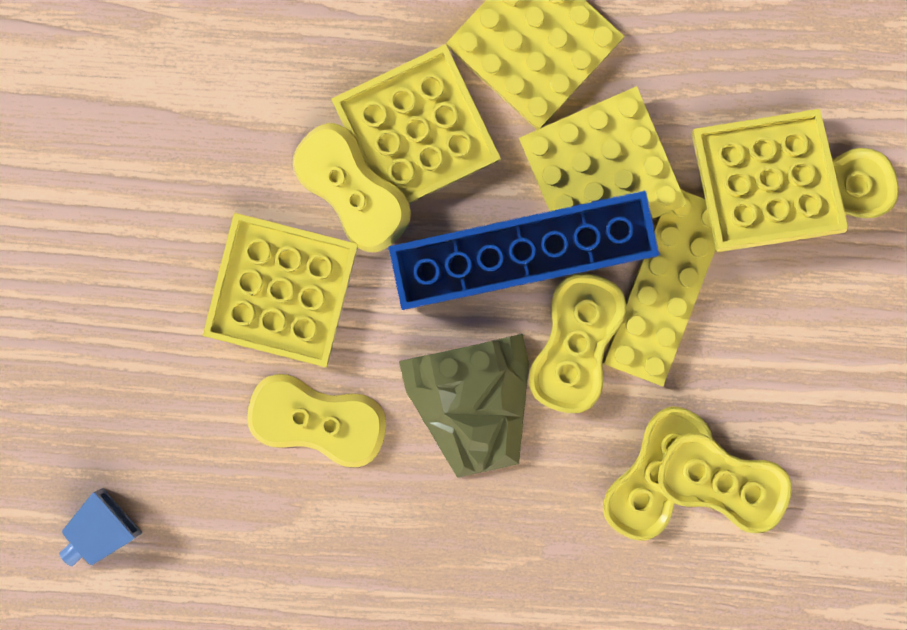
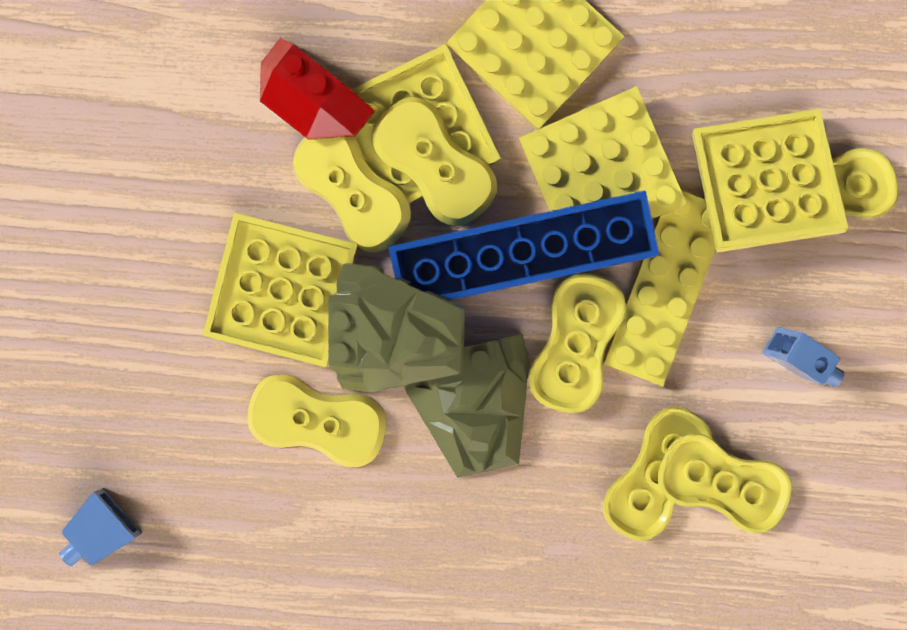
(309, 95): none -> red wedge
(390, 332): none -> olive wedge
(418, 144): none -> light yellow plate
(804, 357): none -> medium blue torso

